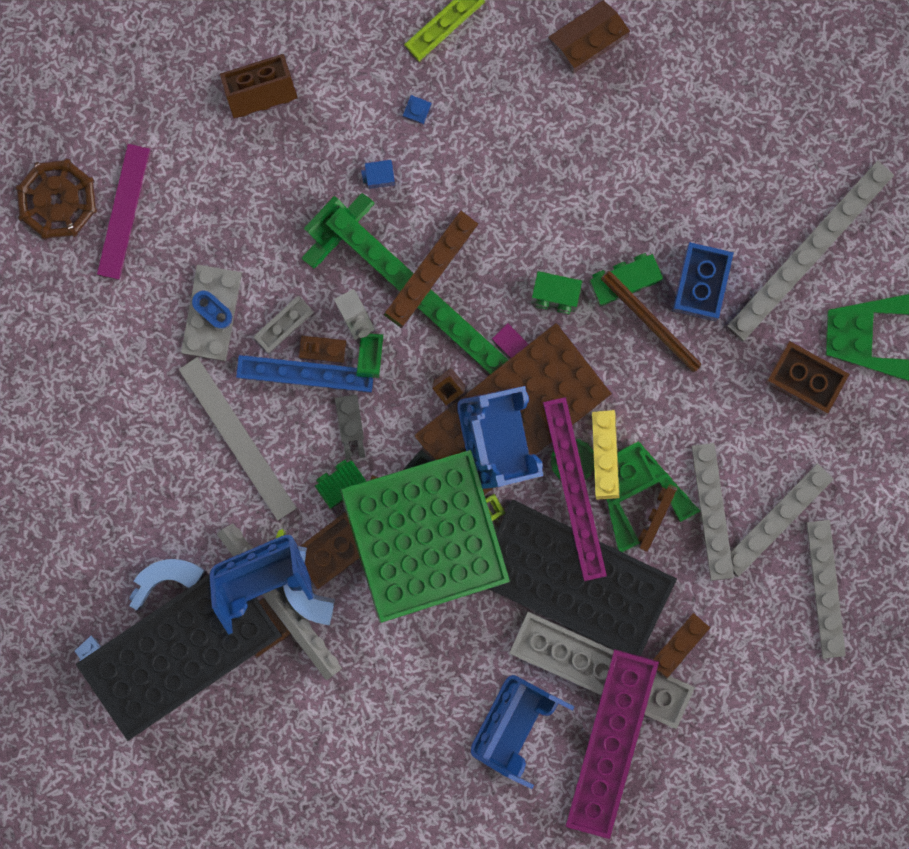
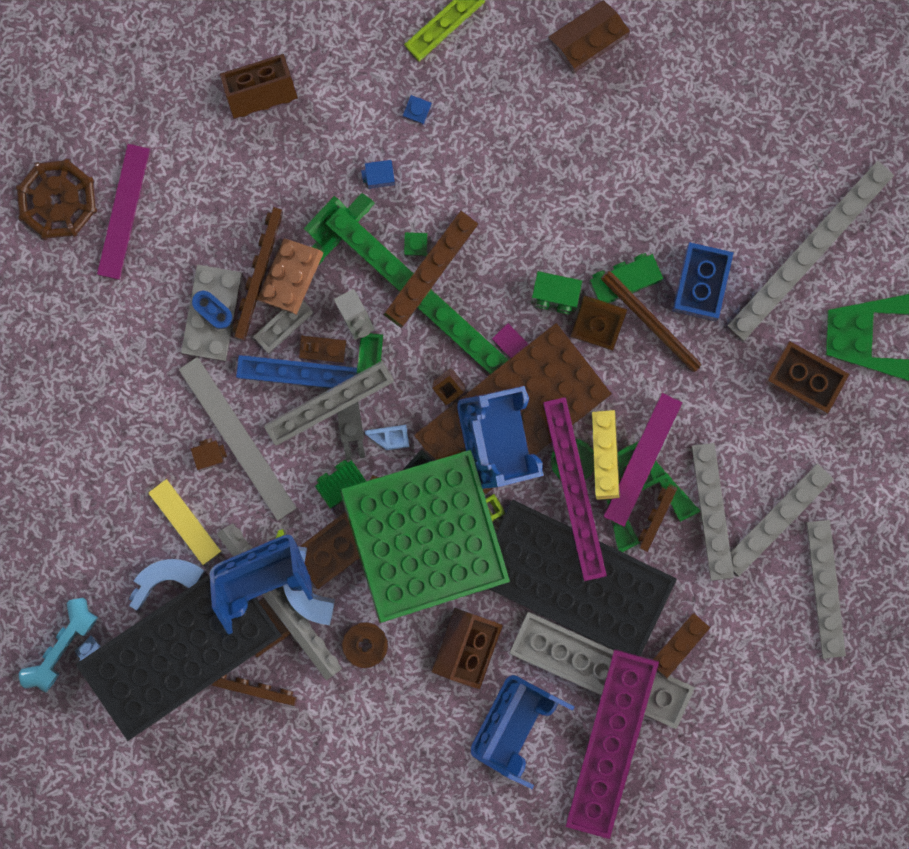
(44, 675): none -> medium azure plate
(184, 522): none -> light yellow tile
(208, 454): none -> reddish brown brick
(255, 282): none -> reddish brown plate
(262, 690): none -> reddish brown plate
(290, 276): none -> nougat plate
(329, 403): none -> light grey plate
(375, 637): none -> reddish brown plate
(390, 437): none -> light blue tile
(415, 244): none -> green plate
(467, 648): none -> reddish brown slope
(598, 323): none -> reddish brown plate
(643, 458): none -> magenta tile

